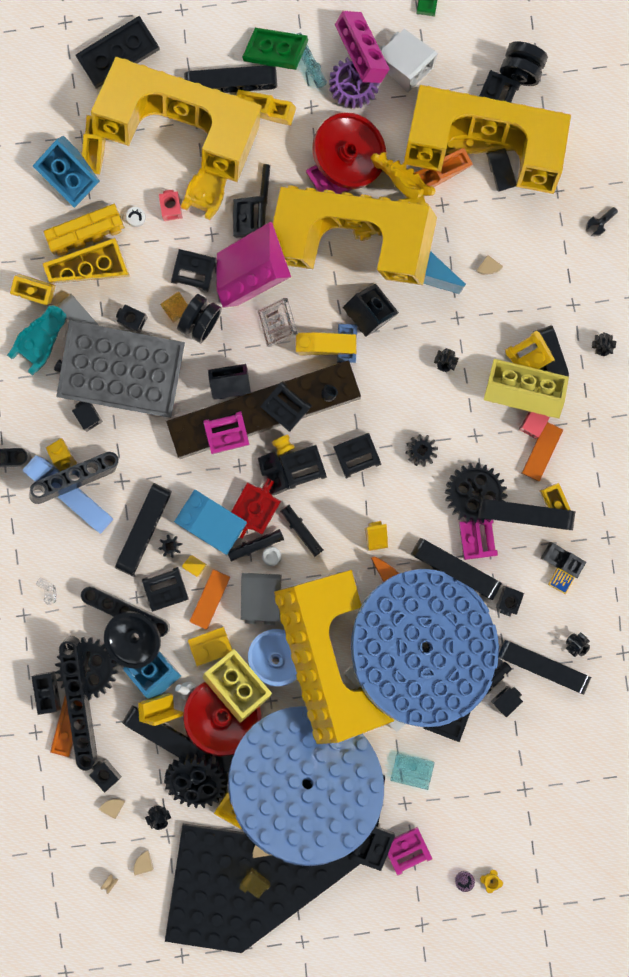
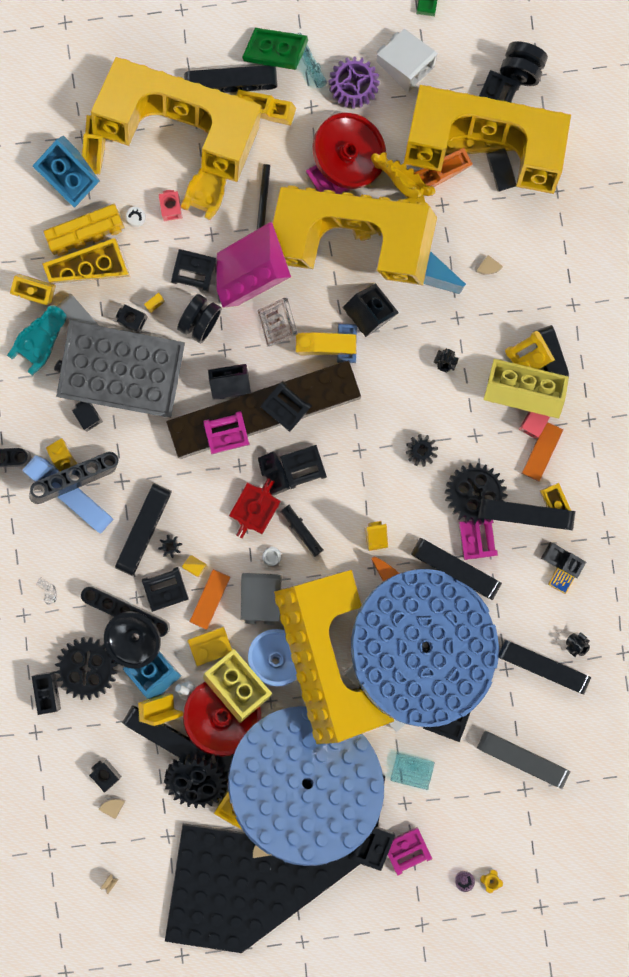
(63, 740): orange tile -> none
(81, 694): black beam -> none
(128, 42): black plate -> none
(143, 863): tan tile -> none
(154, 302): none -> yellow tile
(158, 817): black gear -> none
(174, 306): clear yellow panel -> none
(210, 522): dark azure slope -> none
(244, 215): black plate -> none
(254, 883): clear yellow panel -> none
(255, 545): black pin -> none
(283, 445): yellow wheel -> none
(329, 393): black hinge -> none
(354, 449): black plate -> none
(362, 47): dark pink brick -> none
(499, 674): black axle -> none
(507, 700): black brick -> none
(517, 597): black brick -> none
(523, 759): none -> dark grey beam
(604, 219): black bar -> none
(604, 344): black gear -> none

